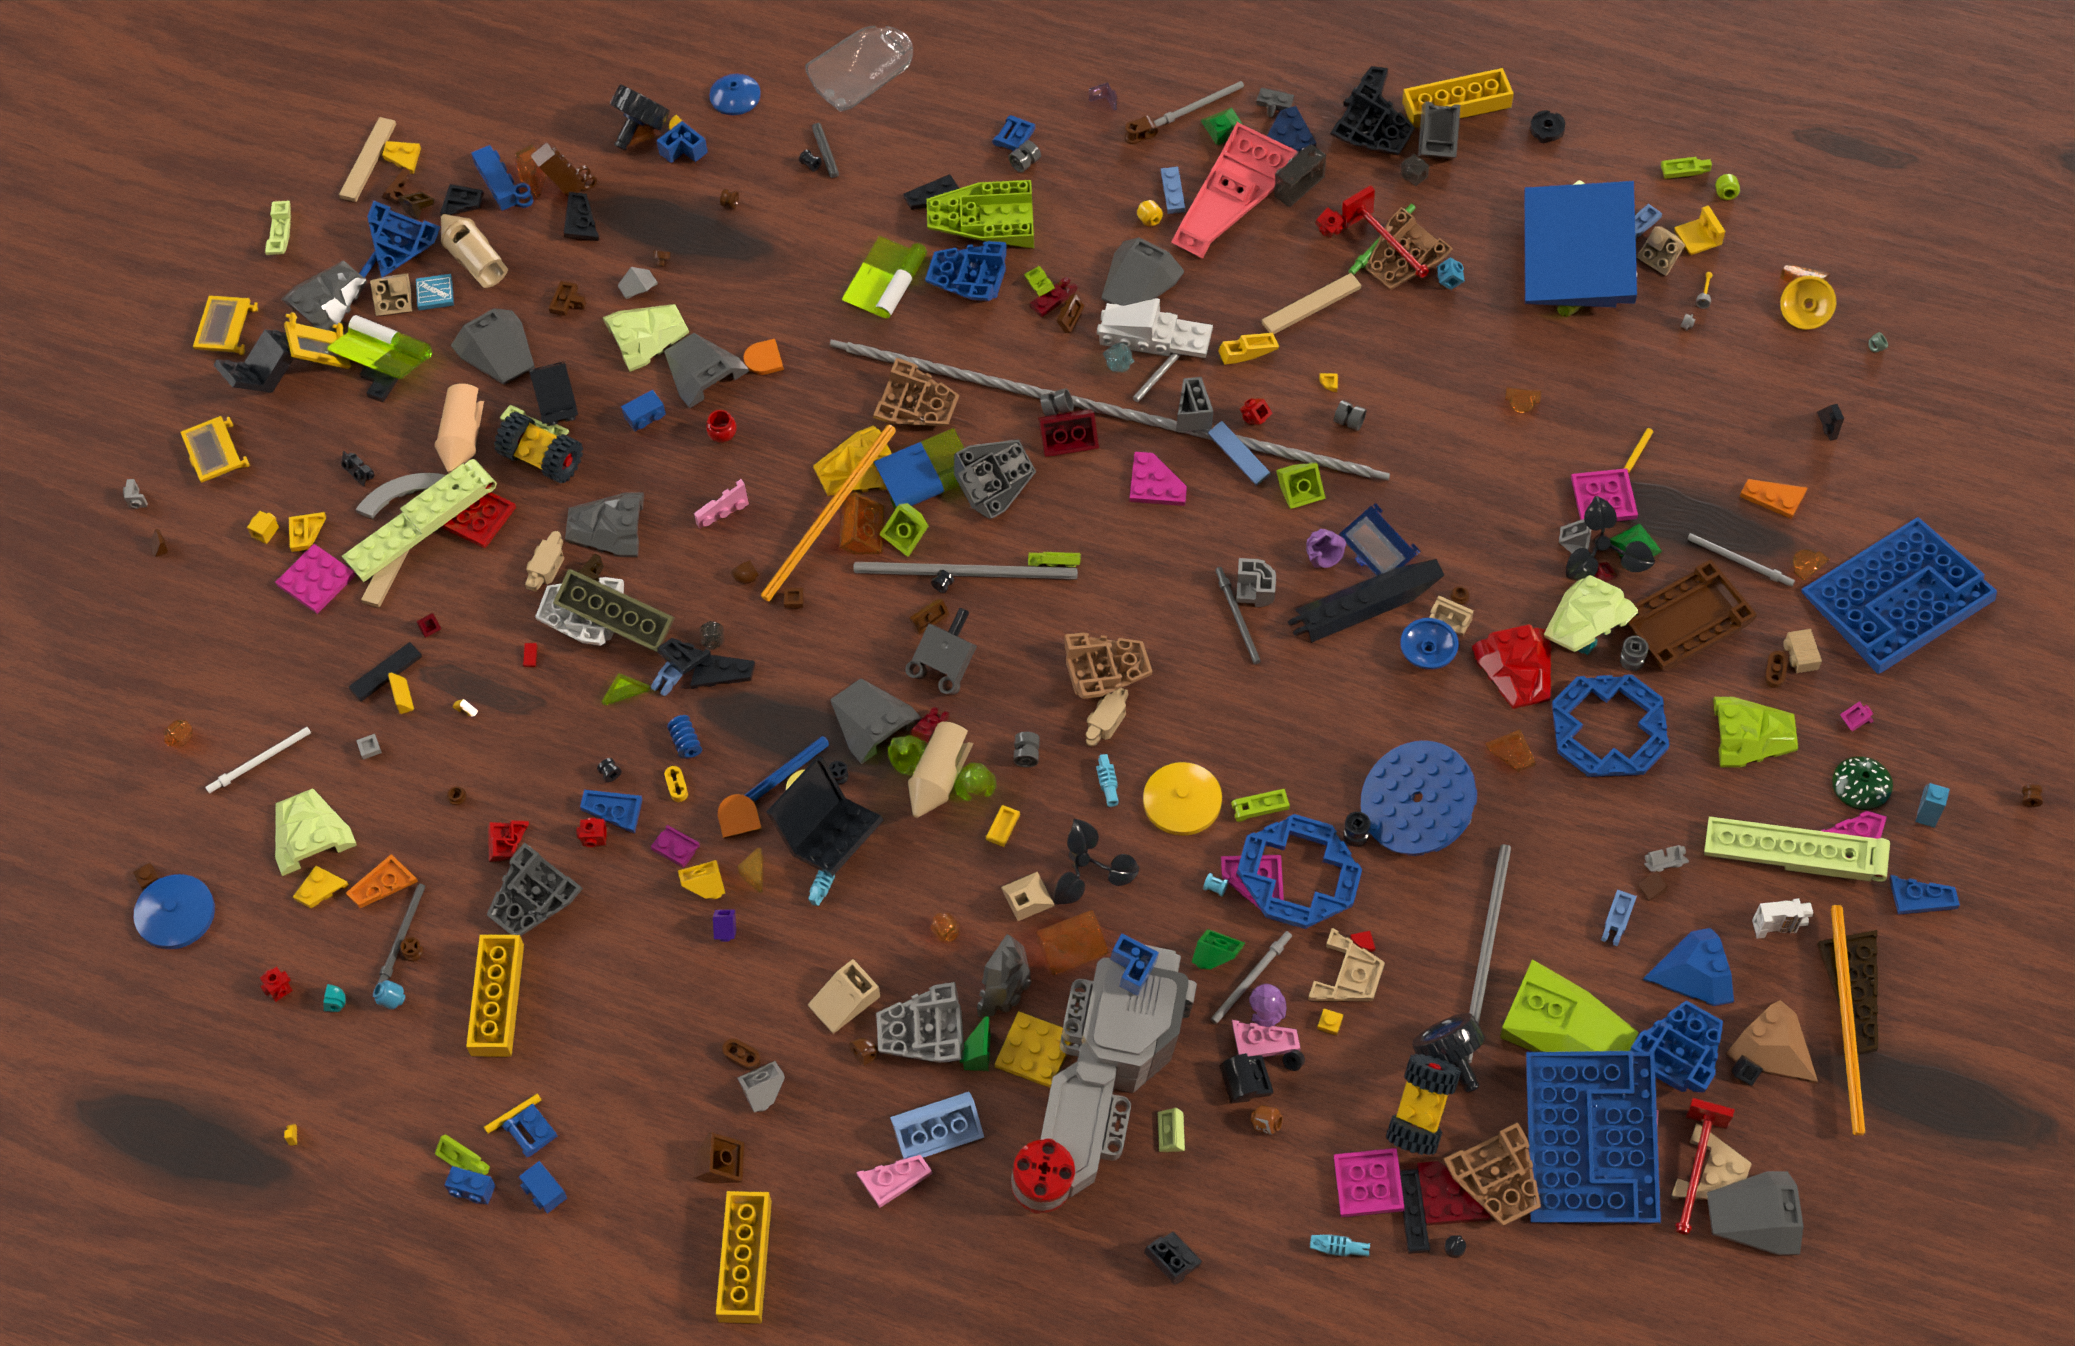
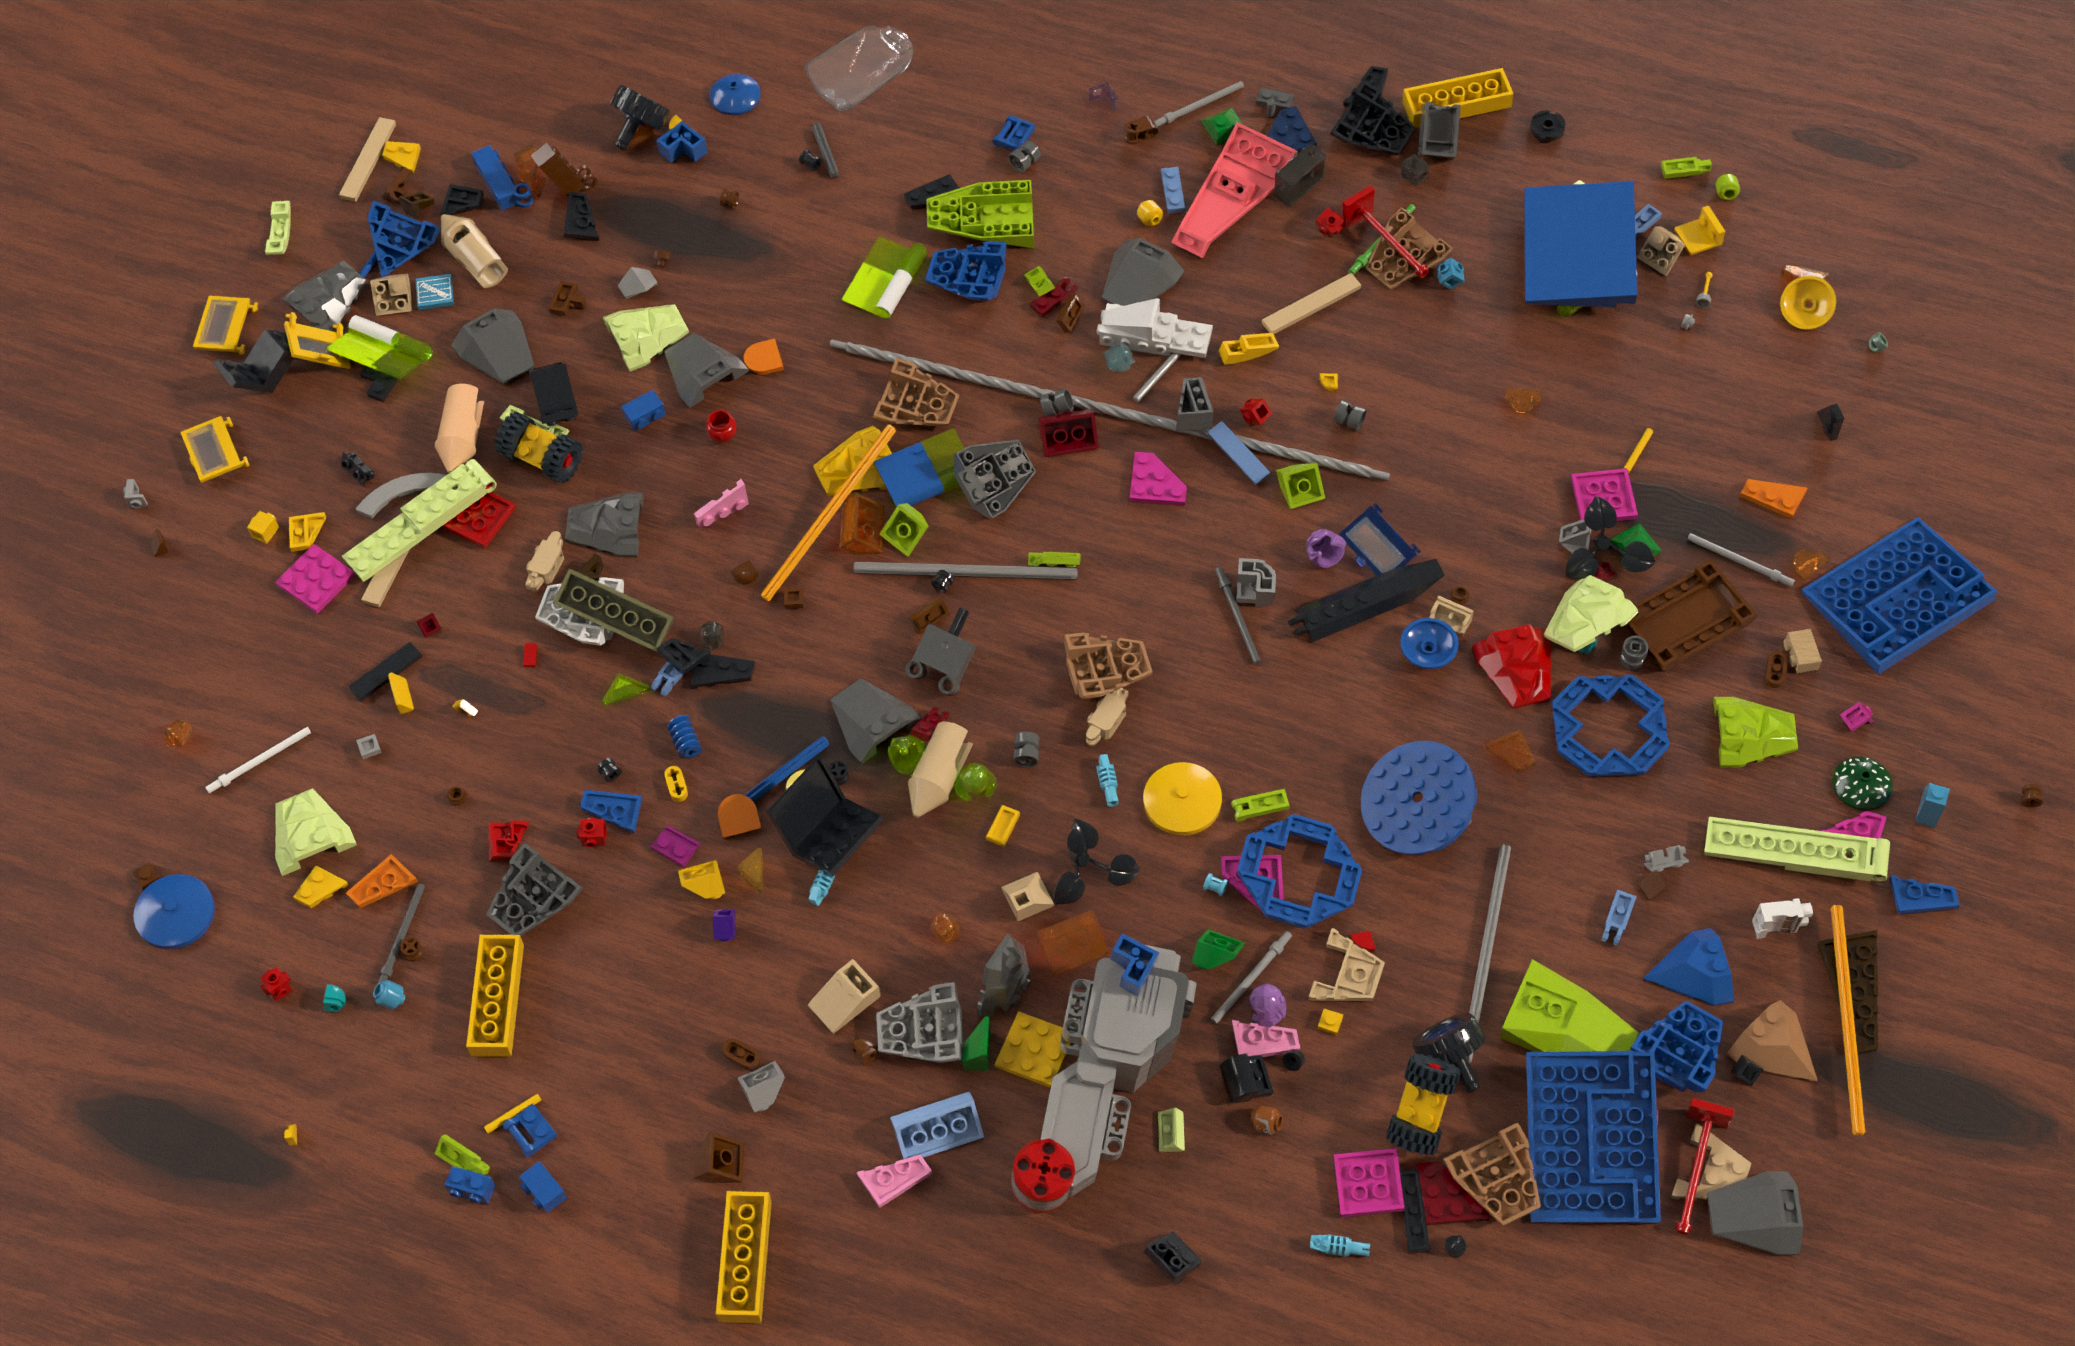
(1356, 829): black wheel -> none

